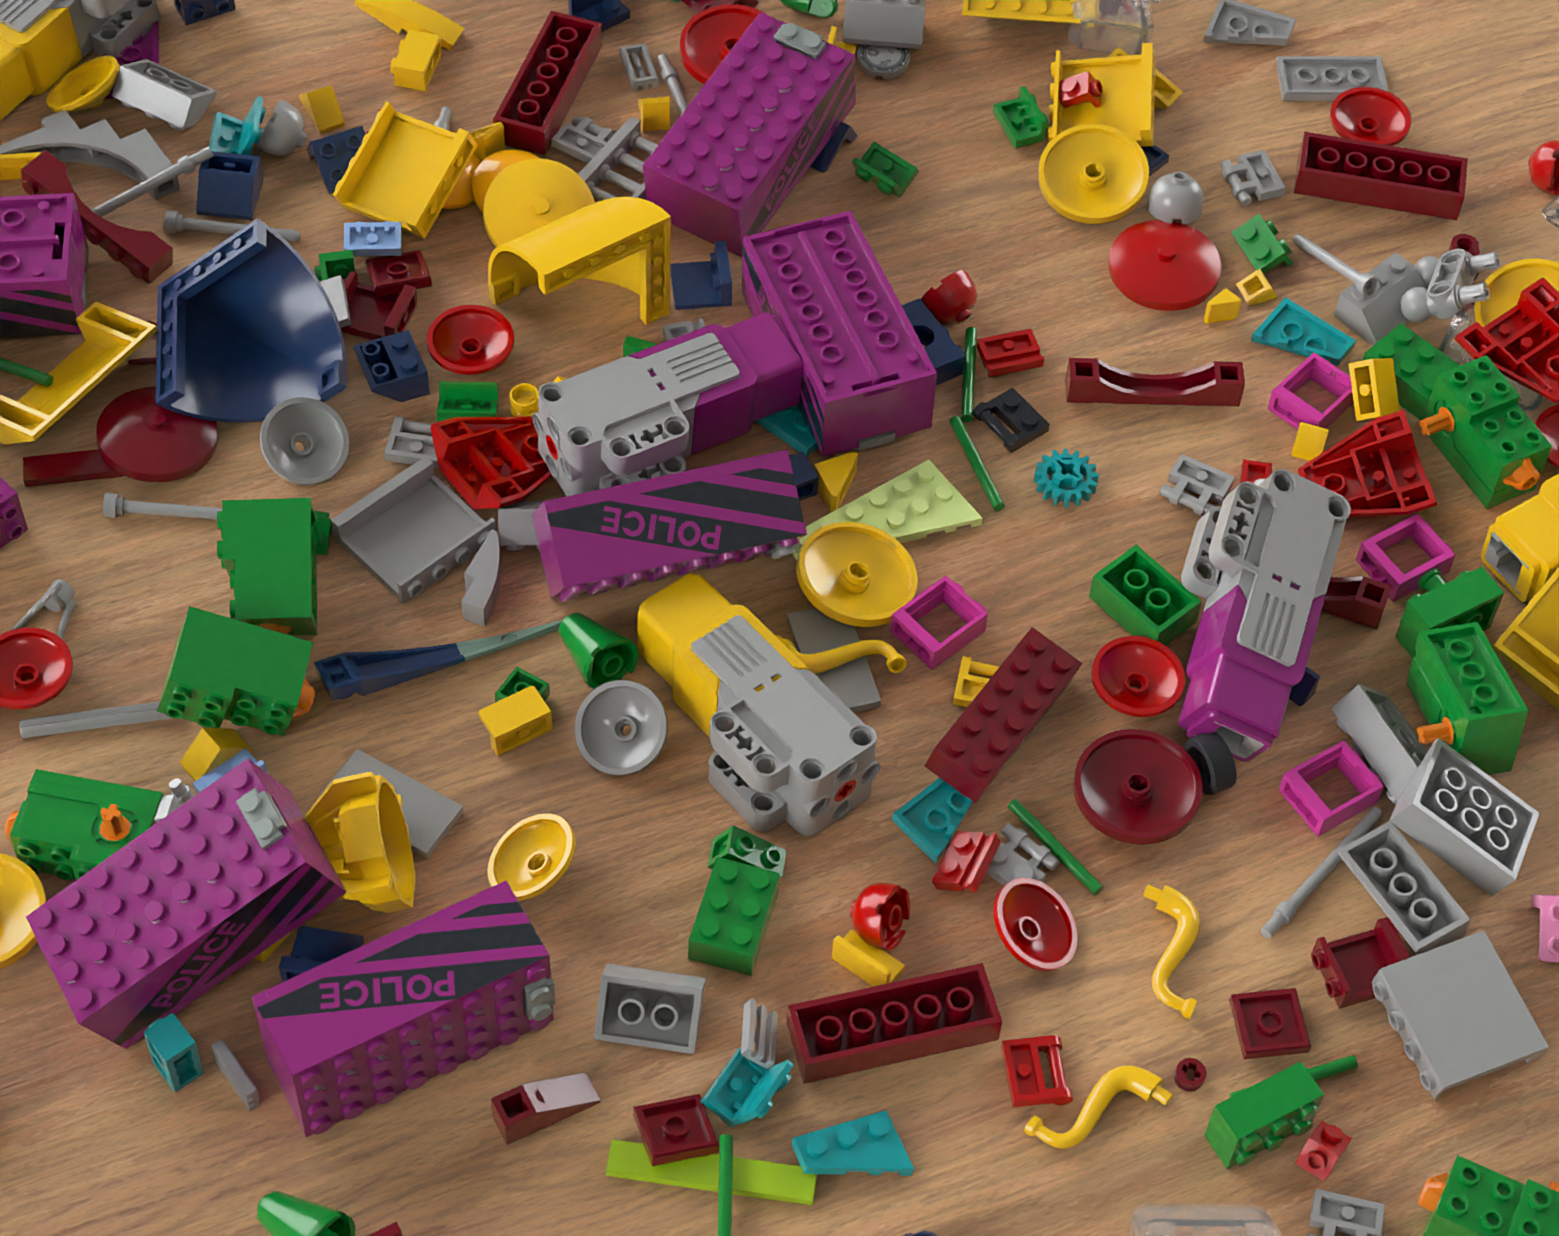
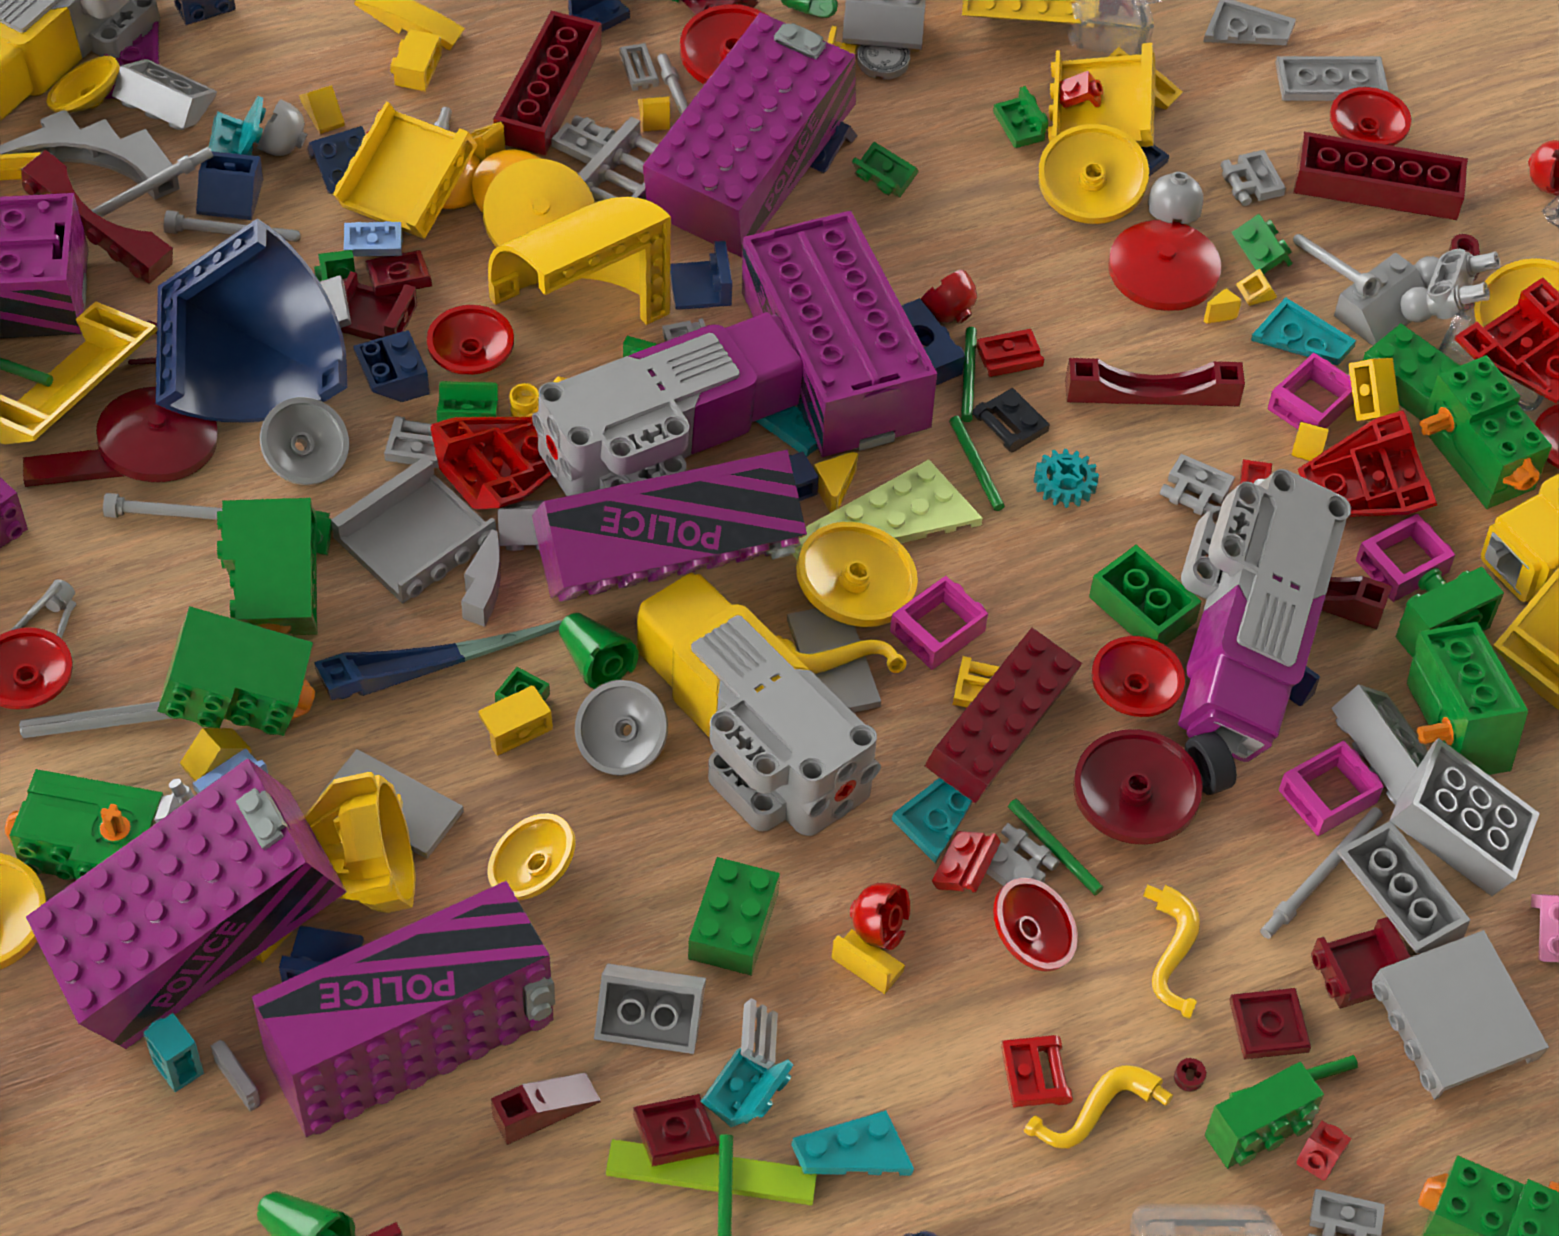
(747, 849): green bracket -> none
(893, 1022): dark red brick -> none

